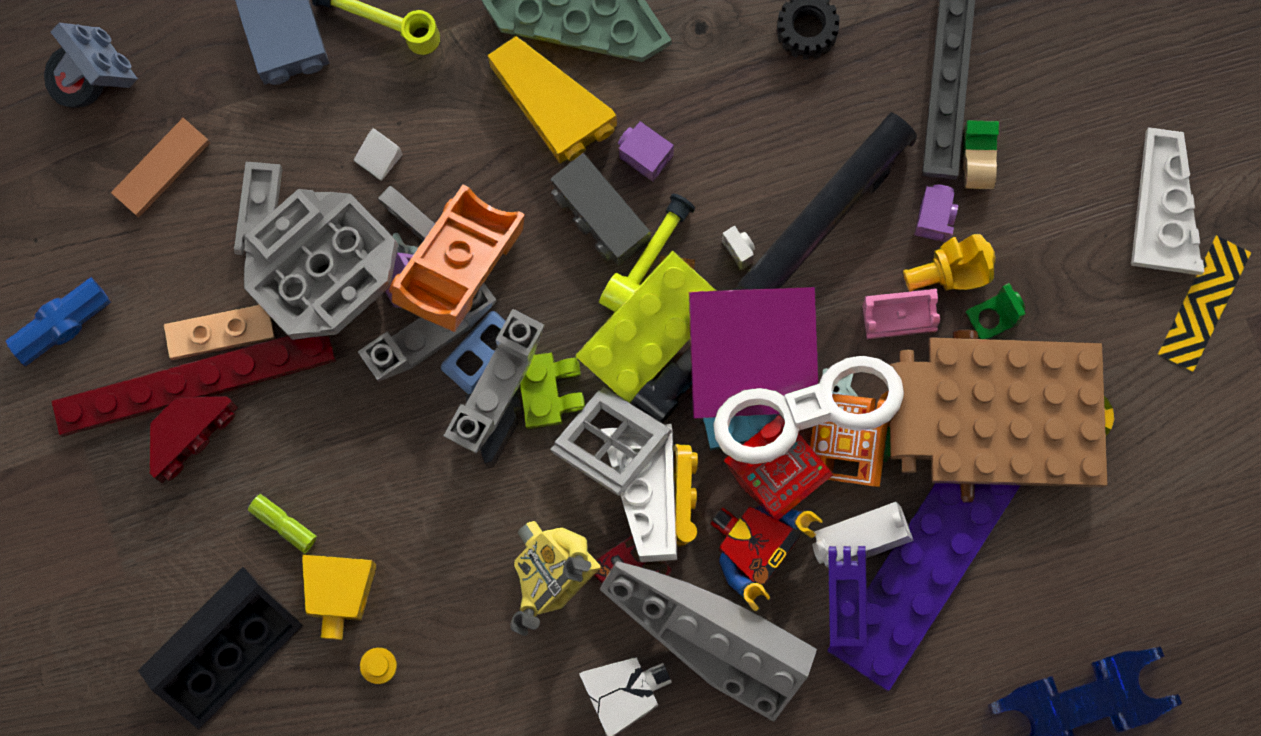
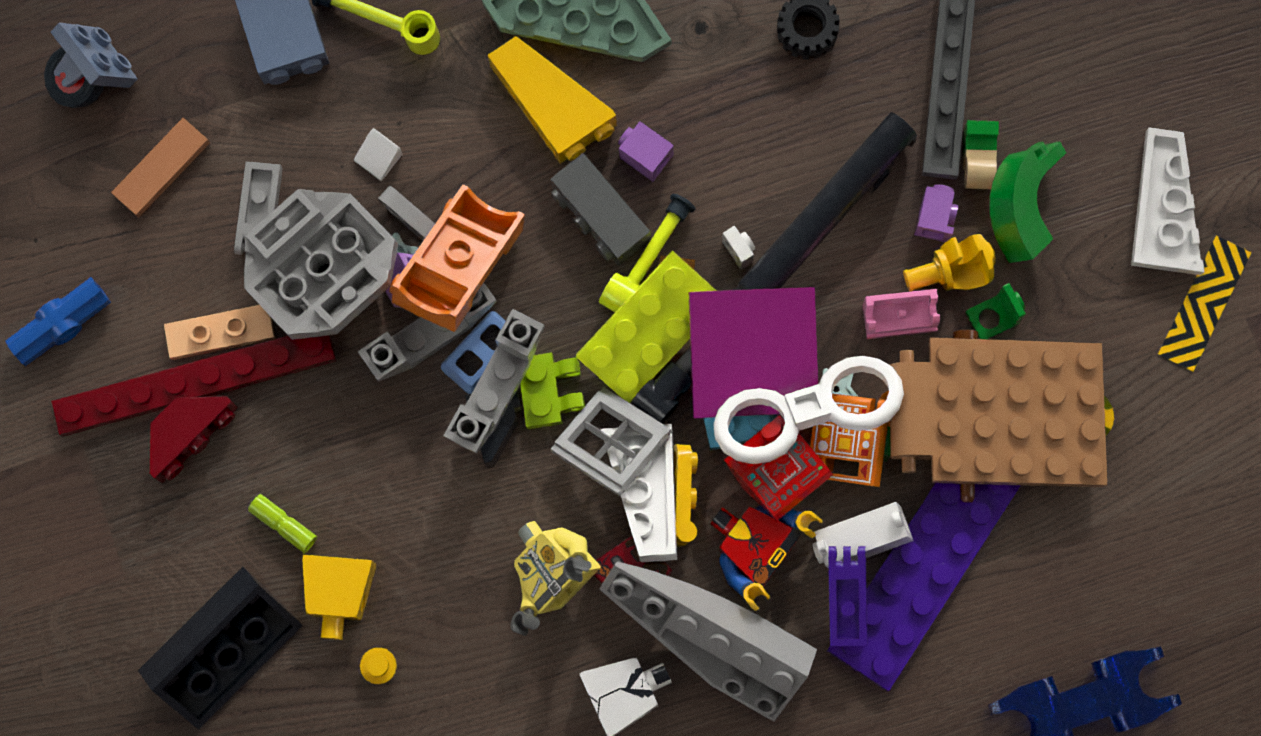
(1014, 201): none -> green arch

